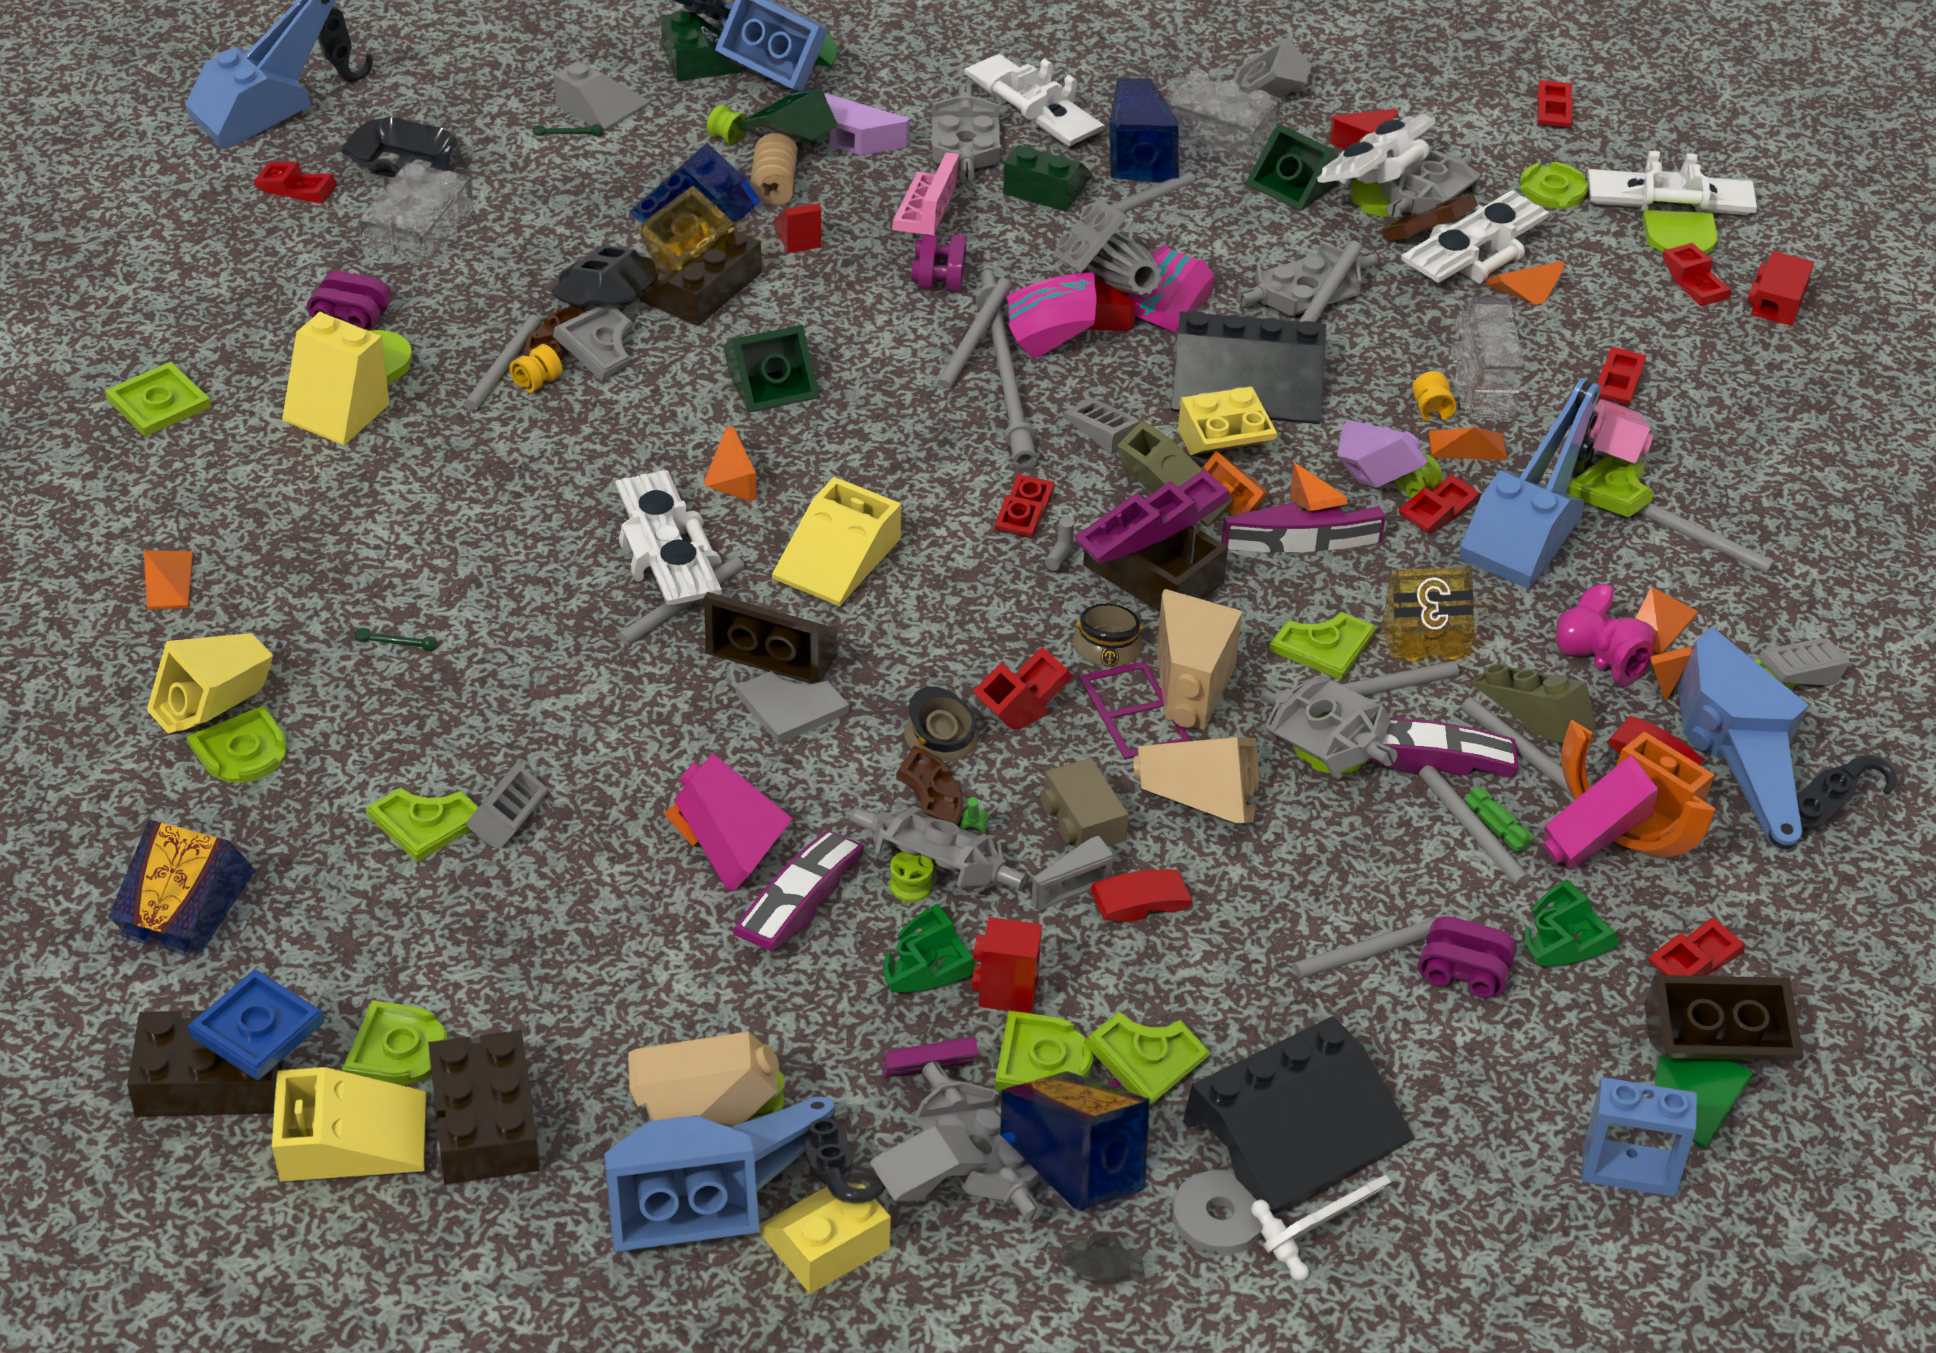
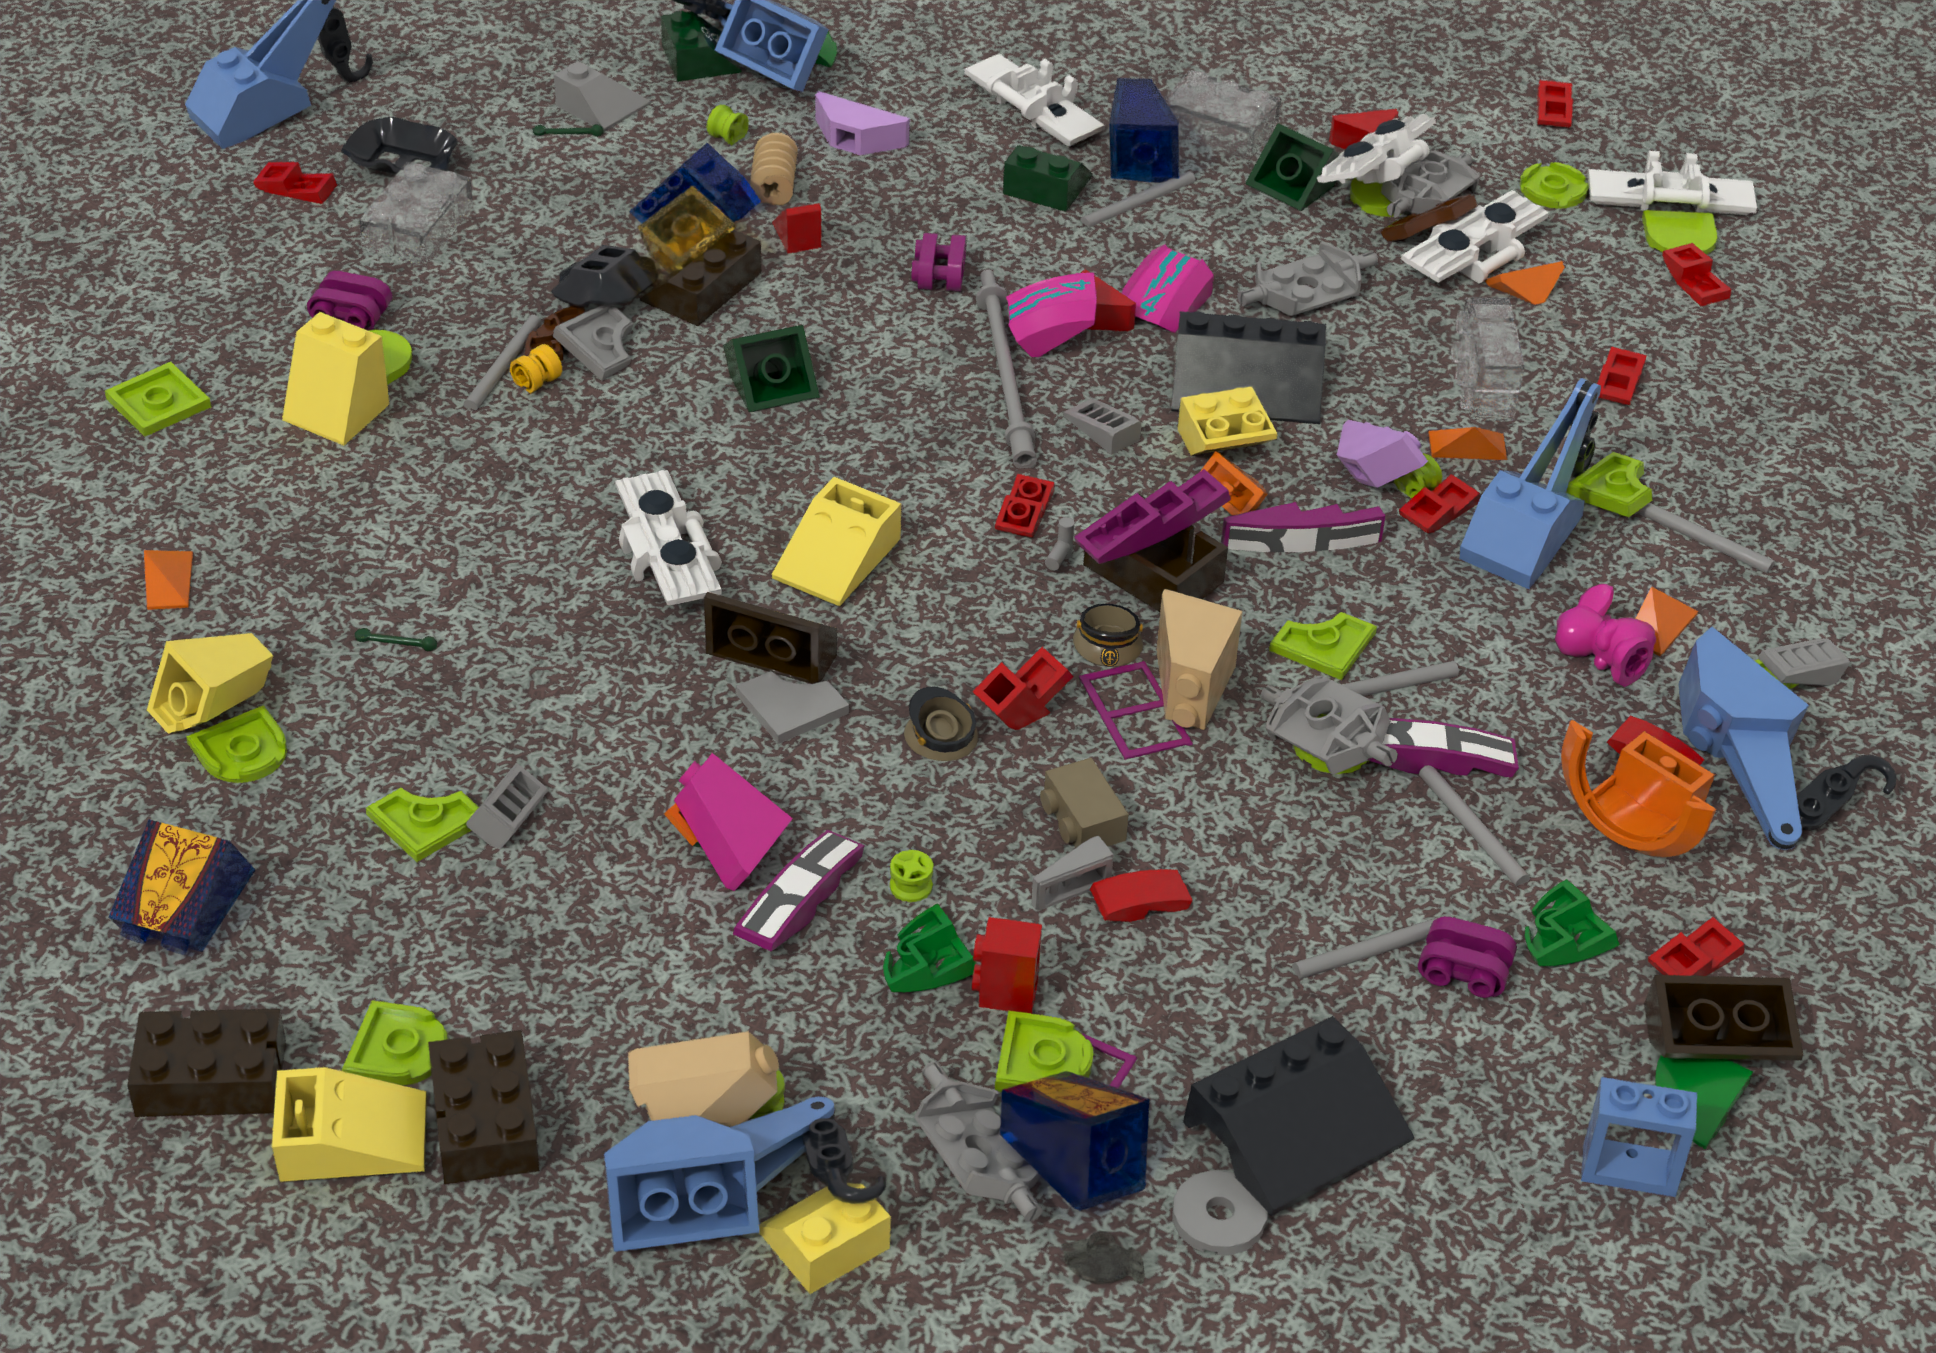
(256, 1024): blue plate -> none
(666, 611): light grey bar -> none
(731, 468): orange slope -> none
(799, 115): dark green slope -> none
(915, 1058): magenta tile -> none
(925, 1160): light grey slope -> none
(926, 204): bright pink fence -> none
(933, 785): reddish brown tile -> none
(949, 845): light grey plate -> none
(966, 119): light grey plate -> none
(974, 333): light grey bar -> none
(975, 816): bright green hand -> none
(1108, 253): light grey plate -> none
(1144, 1057): lime tile -> none
(1157, 460): olive slope -> none
(1203, 774): tan slope -> none
(1276, 70): light grey slope -> none
(1281, 1239): white piece -> none
(1312, 492): orange slope -> none
(1332, 282): light grey bar -> none
(1429, 613): clear yellow slope -> none
(1434, 395): yellow wheel -> none
(1499, 819): bright green axle -> none
(1523, 746): light grey bar -> none
(1538, 699): olive slope -> none
(1601, 814): dark pink slope -> none
(1621, 431): bright pink brick -> none
(1670, 667): orange slope -> none
(1780, 288): red brick -> none

